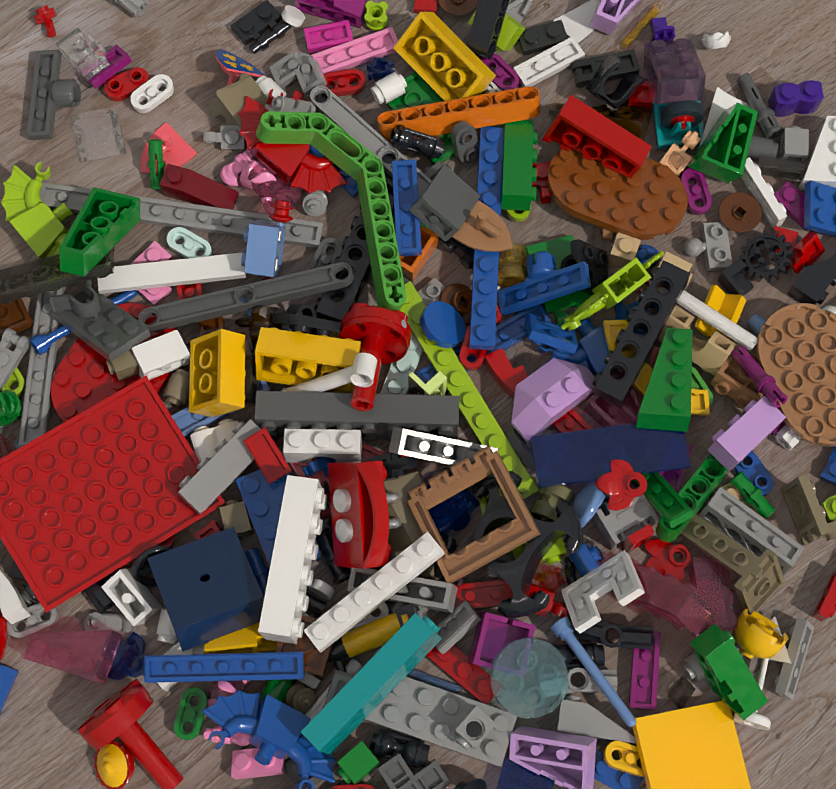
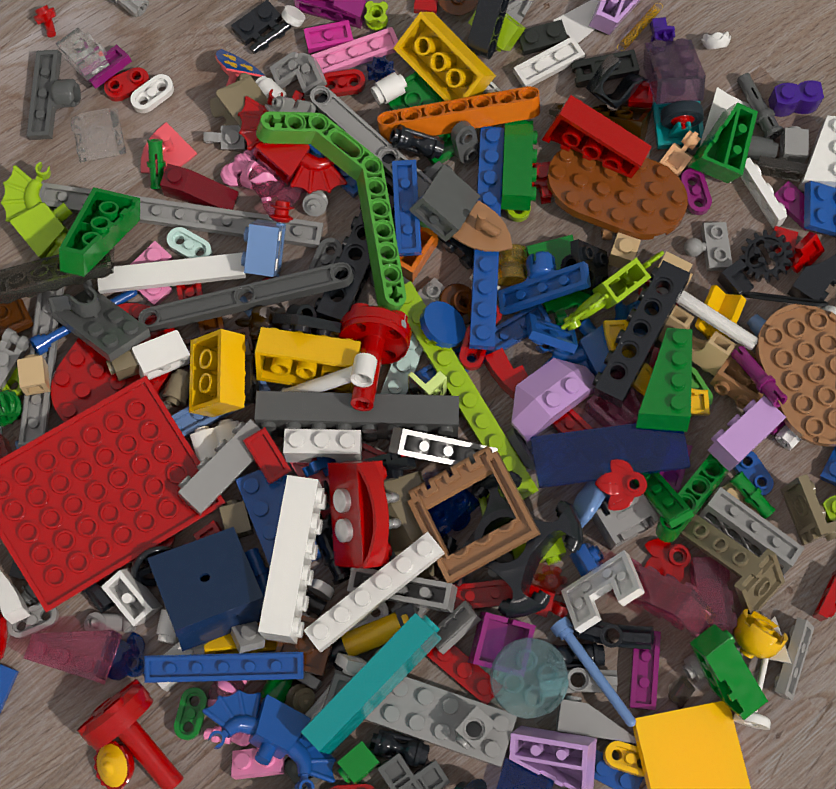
(33, 375): none -> tan brick
(247, 637): none -> light grey plate
(350, 664): none -> white plate
(434, 680): medium blue piece -> none
(503, 73): magenta plate -> none
(550, 497): olive wheel -> none
(570, 571): black piece -> none
(637, 538): red tile -> none
(645, 253): blue plate -> none
(746, 205): reddish brown piece -> none
(785, 299): none -> black piece

